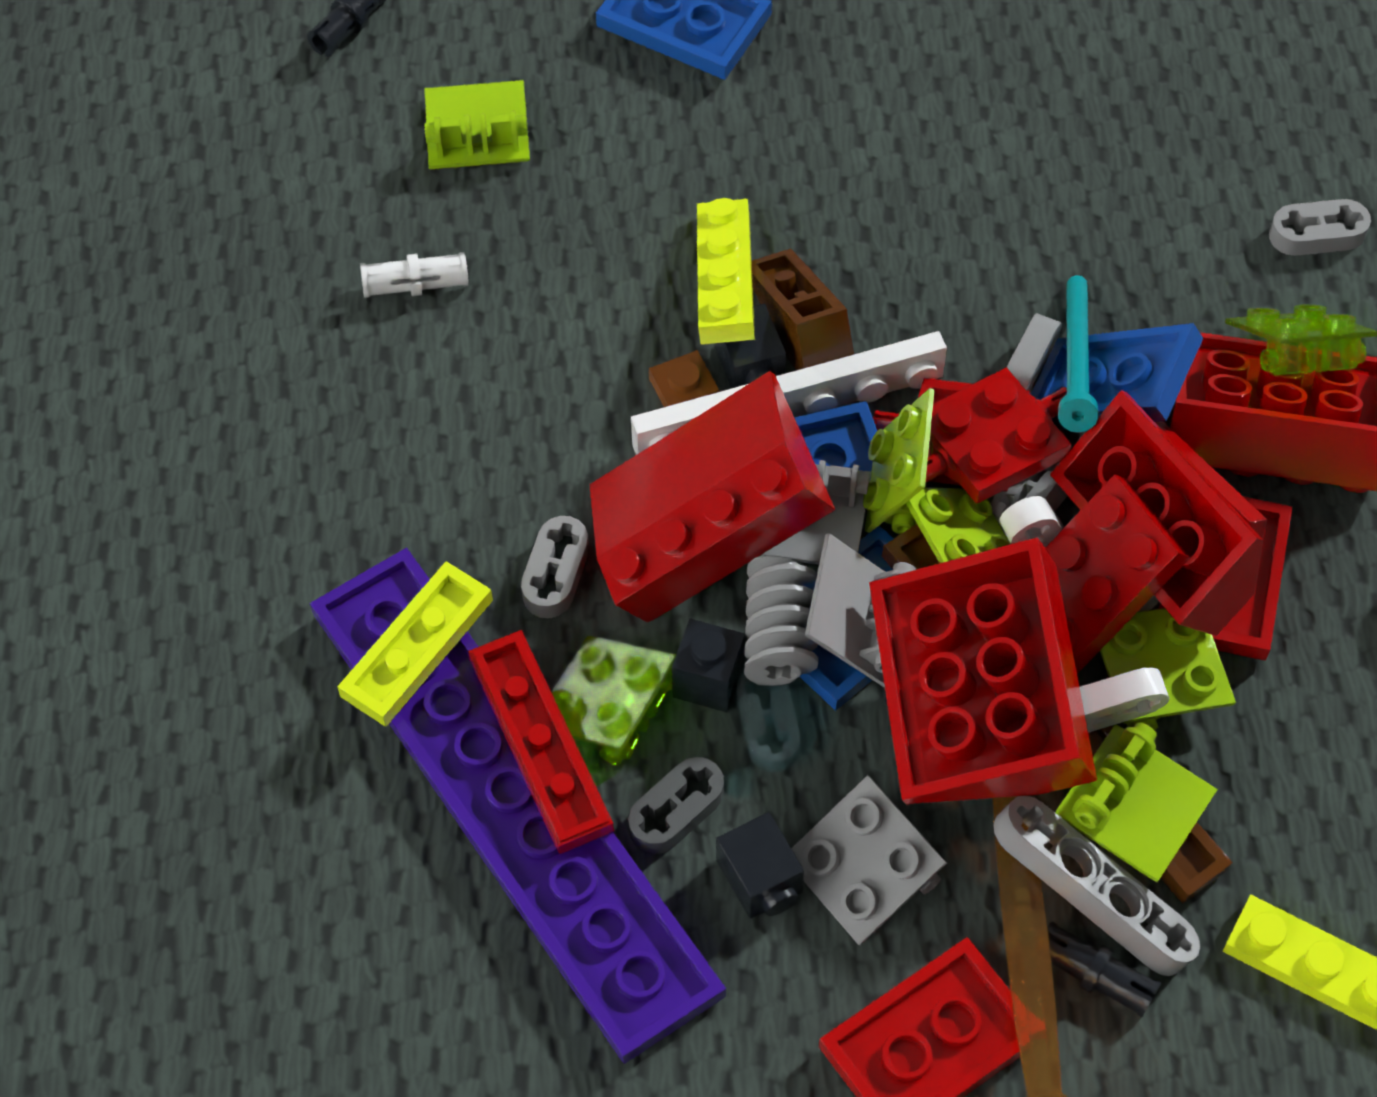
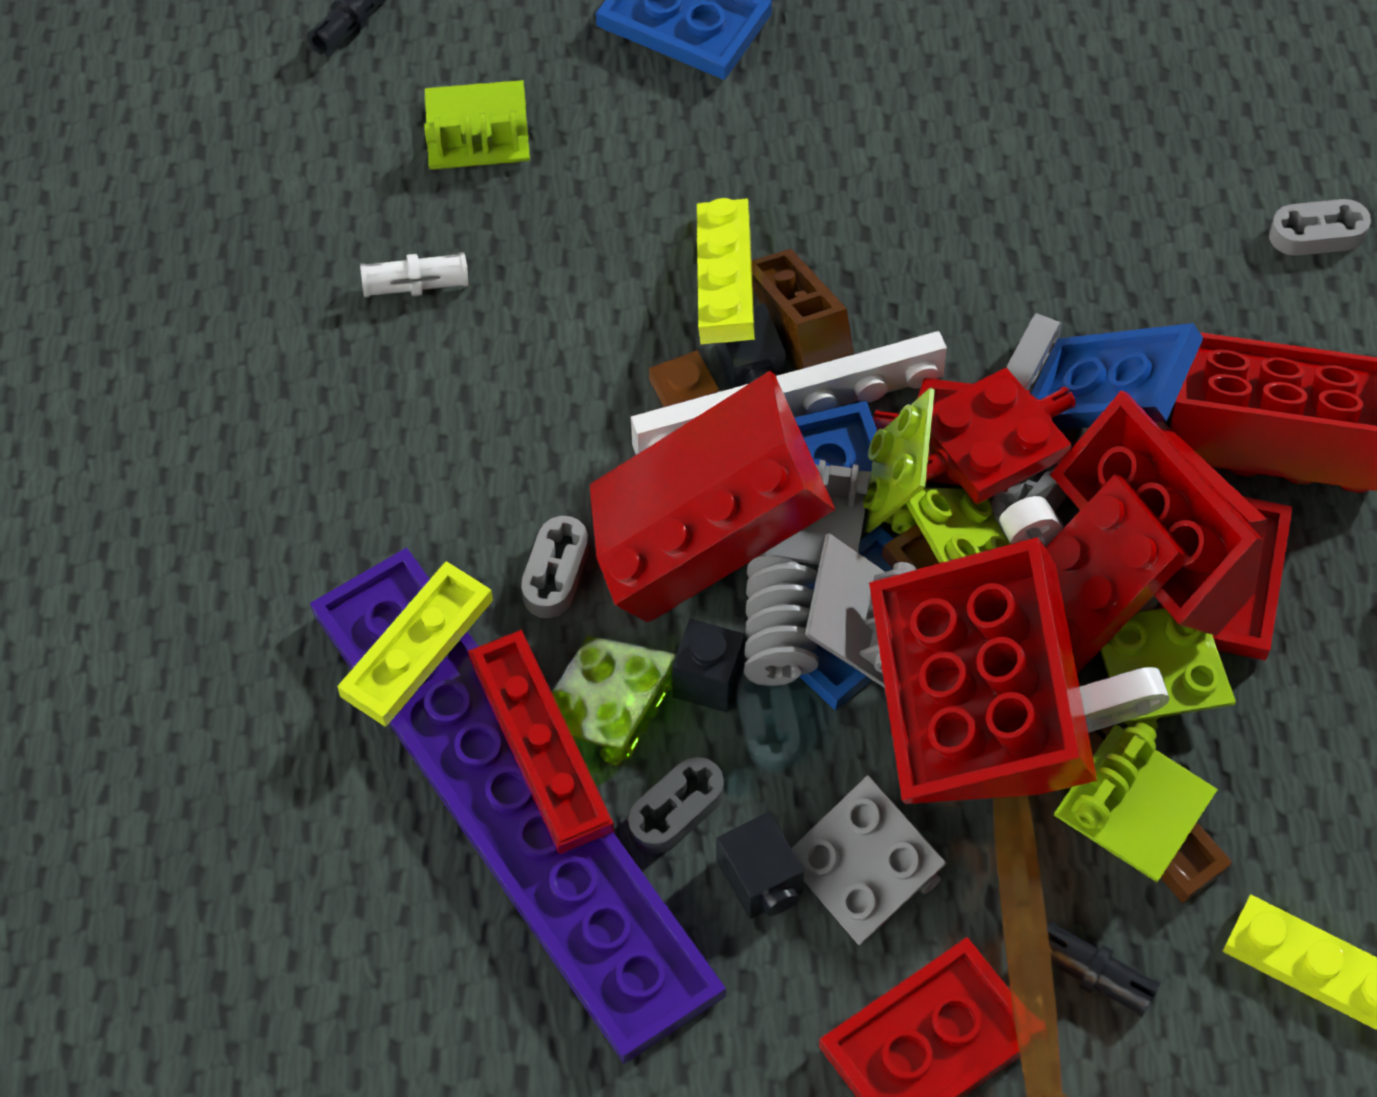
(1078, 408): teal bar -> none
(1092, 891): light grey beam -> none
(1305, 339): clear neon green hinge -> none

